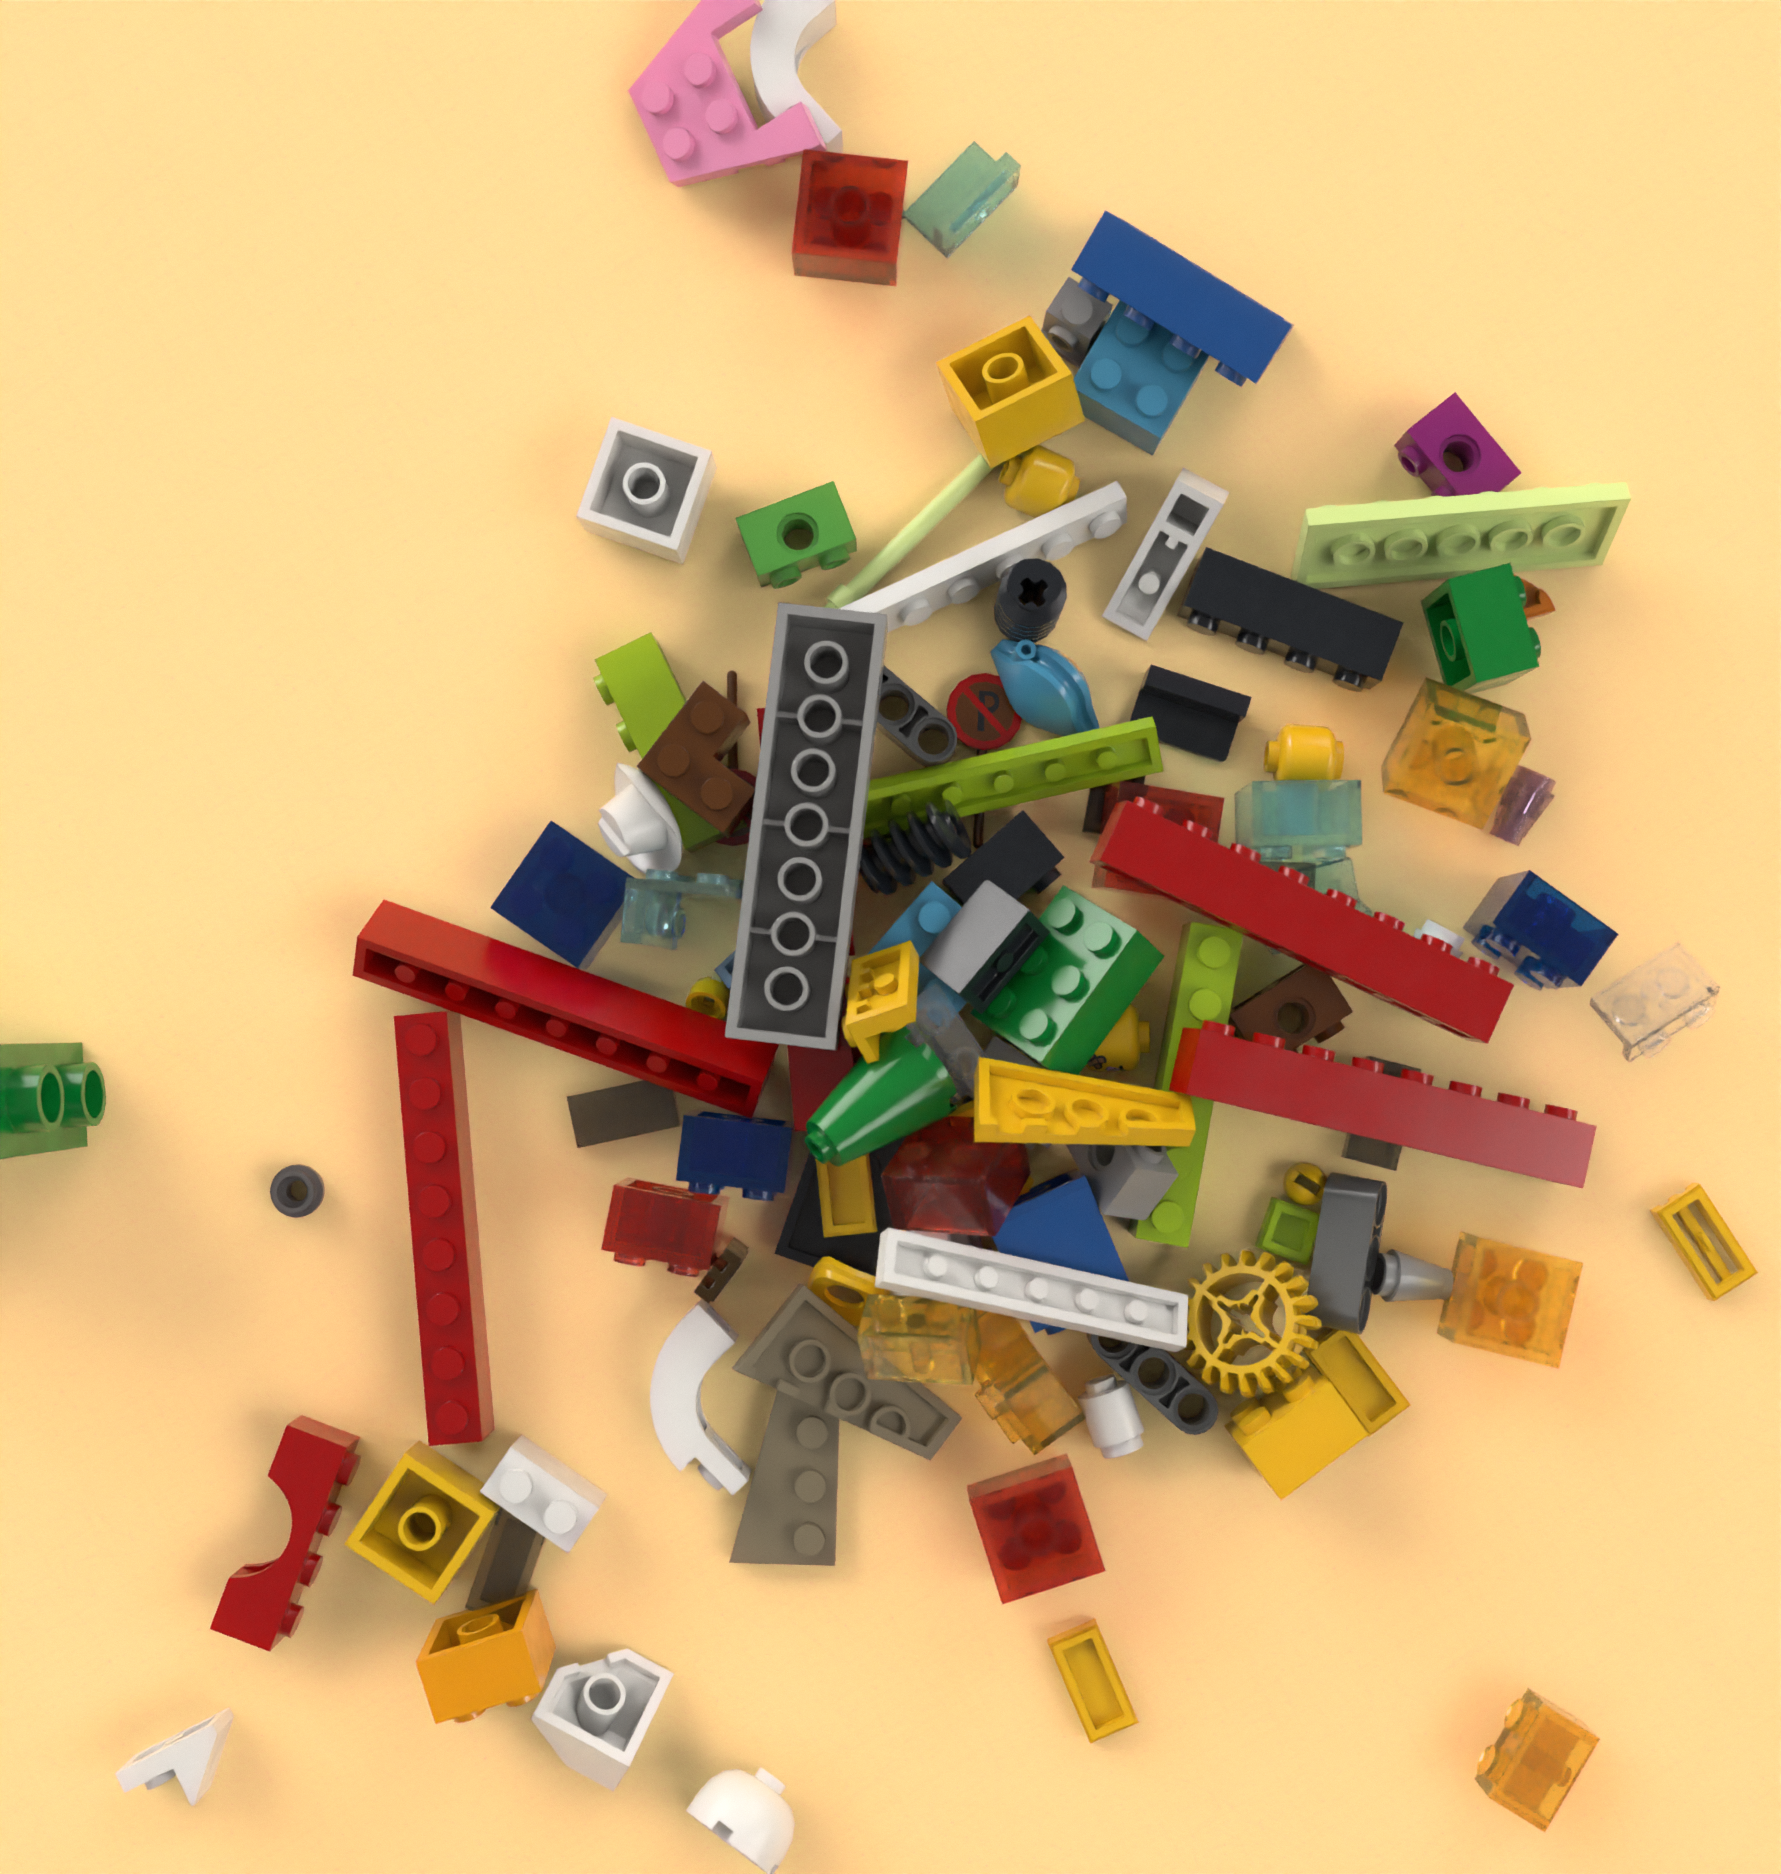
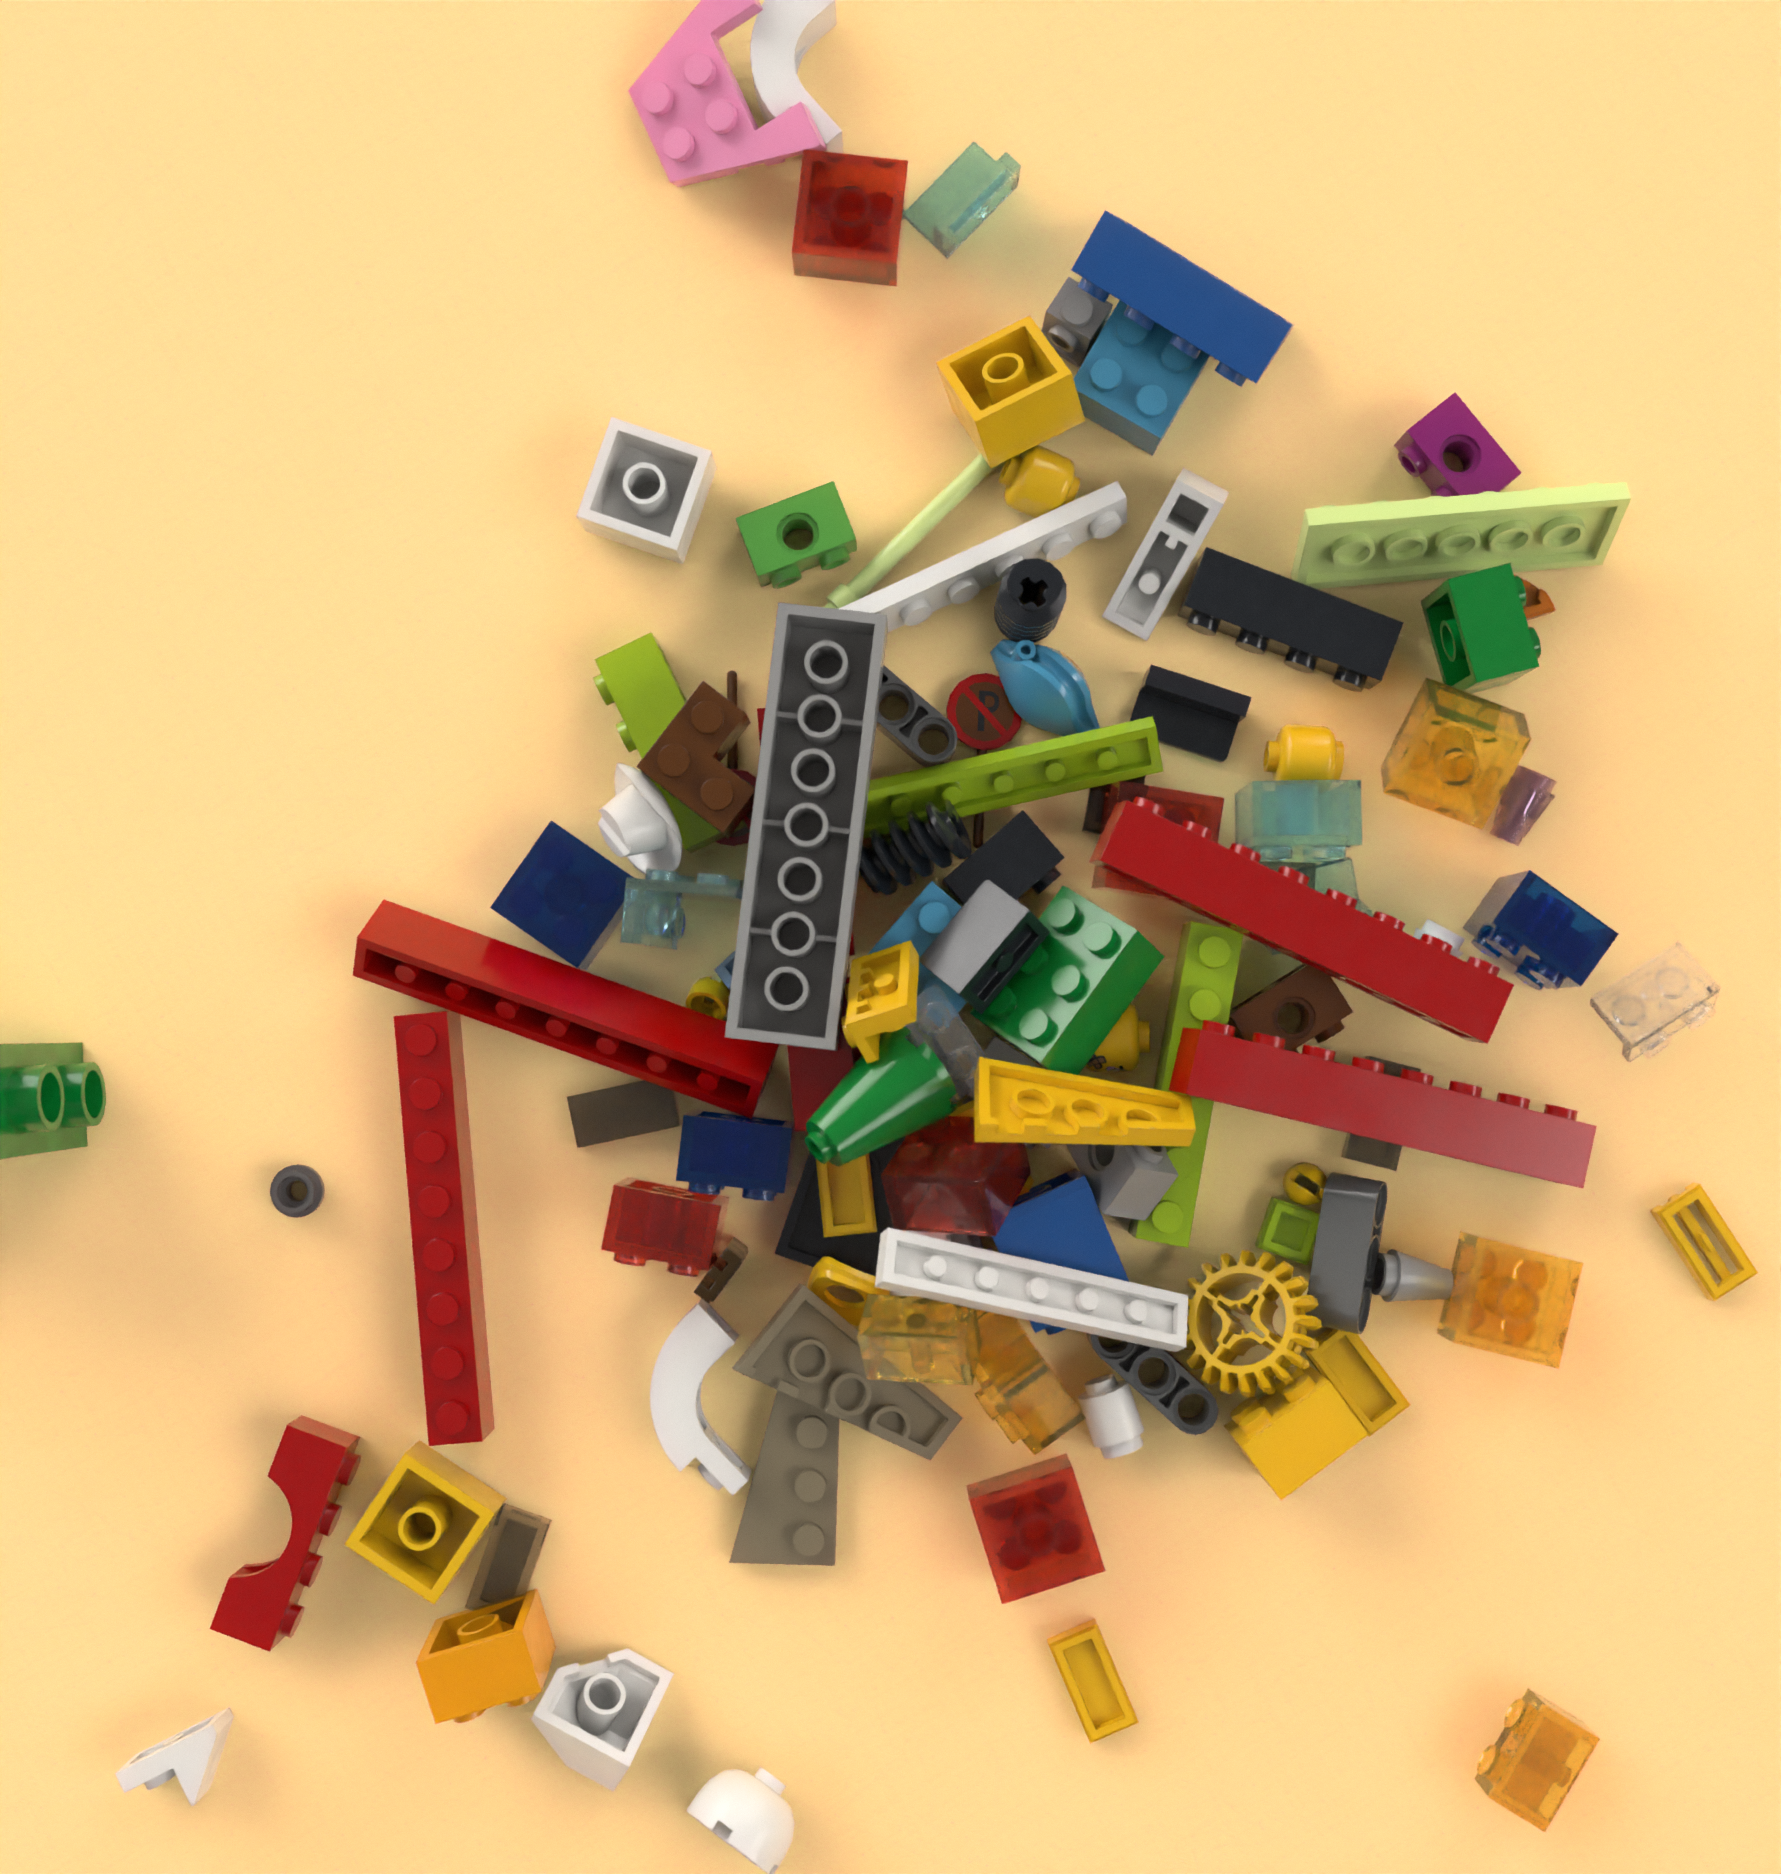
(544, 1493): white brick -> none

